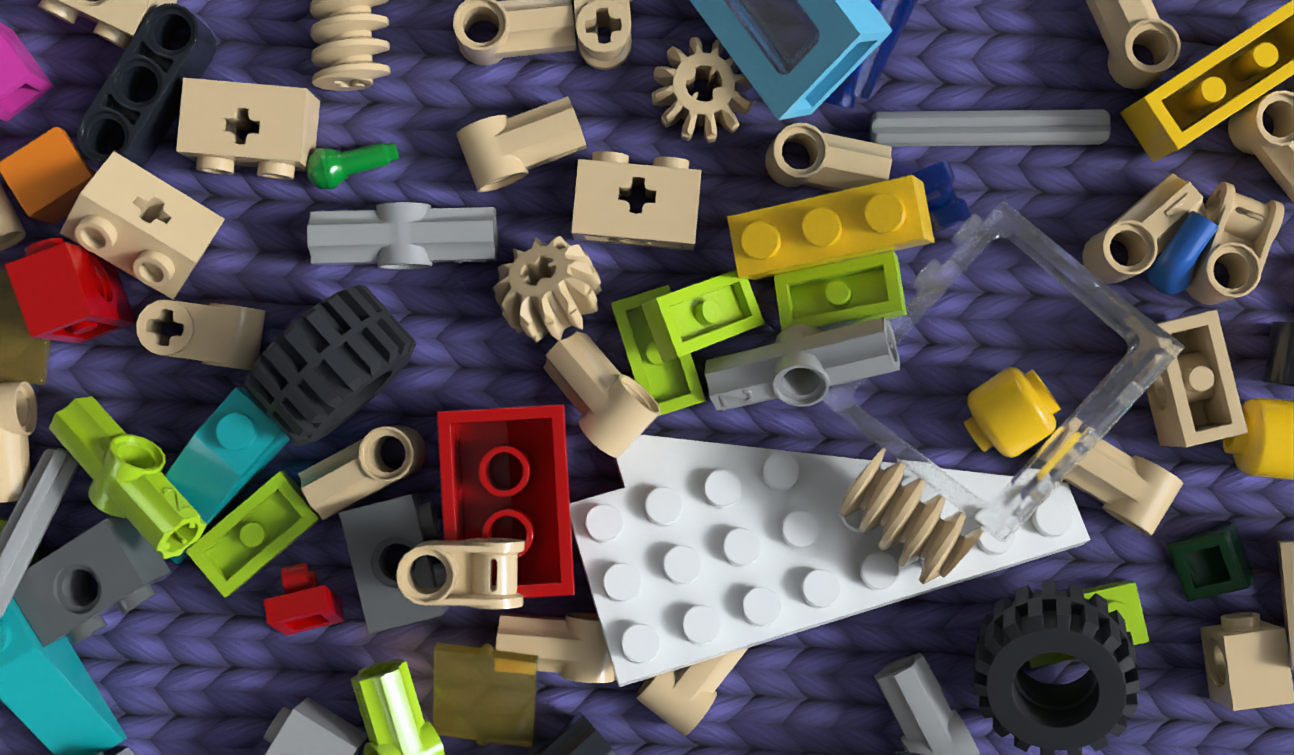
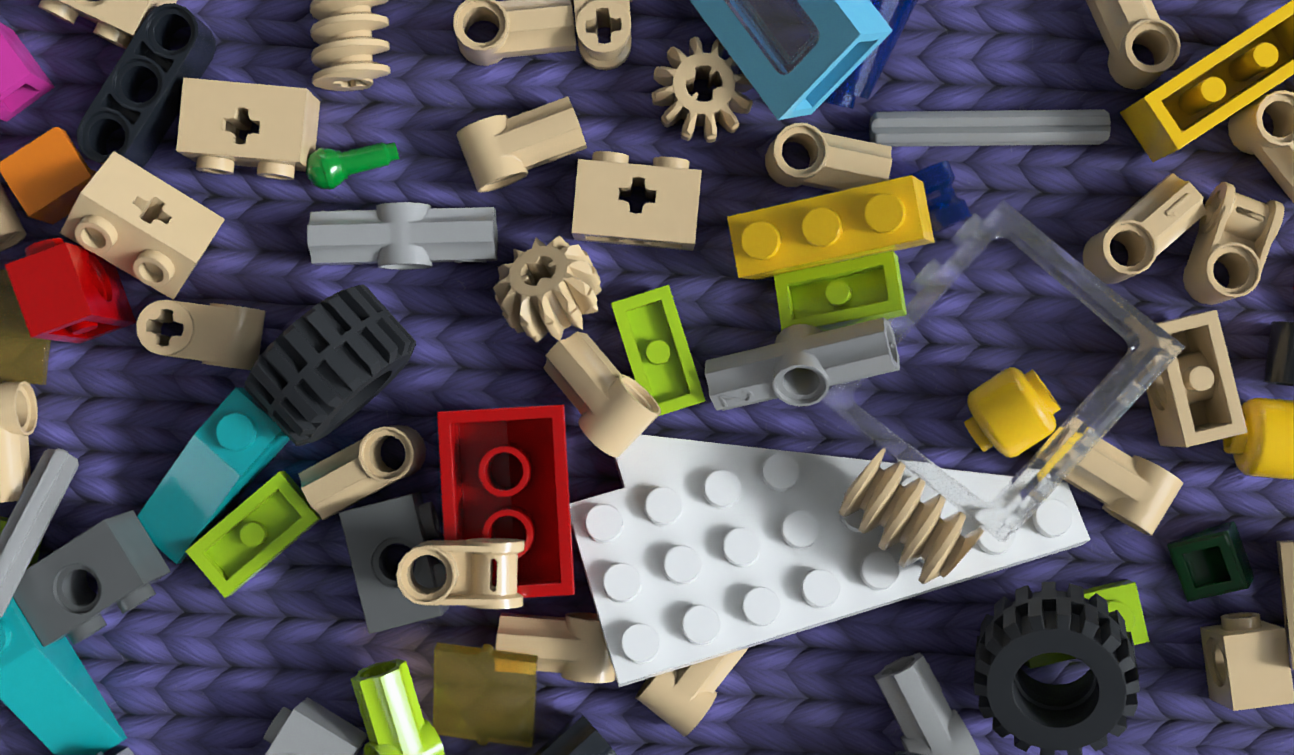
(127, 477): lime piece -> none
(304, 603): red tile -> none
(702, 315): lime plate -> none
(1177, 262): blue arm -> none

